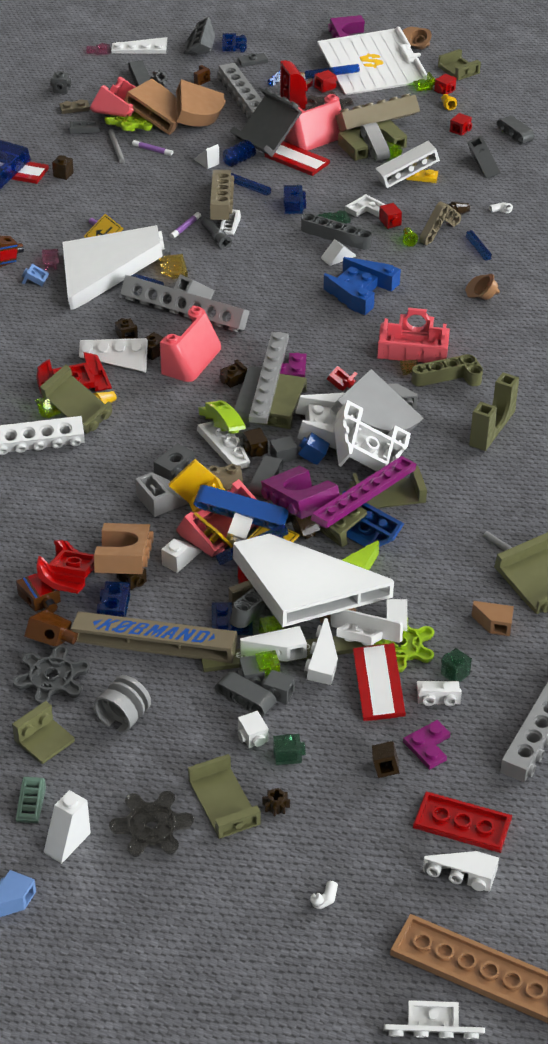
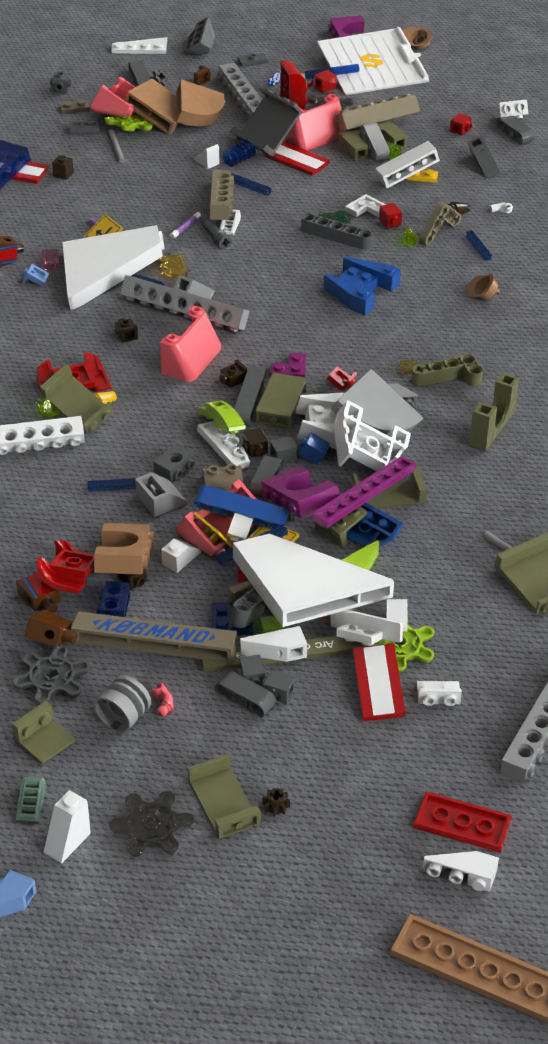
(101, 49): clear pink plate -> none
(112, 484): none -> clear blue axle
(118, 352): white wing -> none
(152, 147): medium lavender bar -> none
(153, 348): dark brown brick -> none
(167, 703): none -> coral piece
(190, 479): yellow bracket -> none
(232, 42): clear blue plate -> none
(252, 729): white brick -> none
(267, 661): clear neon green bracket -> none
(268, 378): light grey plate -> none
(288, 749): clear green brick -> none
(294, 199): clear blue brick -> none
(304, 526): dark brown brick -> none
(324, 660): white slope -> none
(326, 899): white arm -> none
(336, 253): white slope -> none
(385, 759): dark brown brick -> none
(413, 343): coral piece -> none
(423, 85): clear neon green bracket -> none
(424, 743): magenta plate -> none
(433, 1017): white bracket -> none
(445, 84): red brick -> none
(449, 102): yellow cone -> none
(455, 665): clear green brick -> none
(457, 66): olive panel -> none
(493, 617): medium nougat slope -> none
(512, 108): none -> white bracket

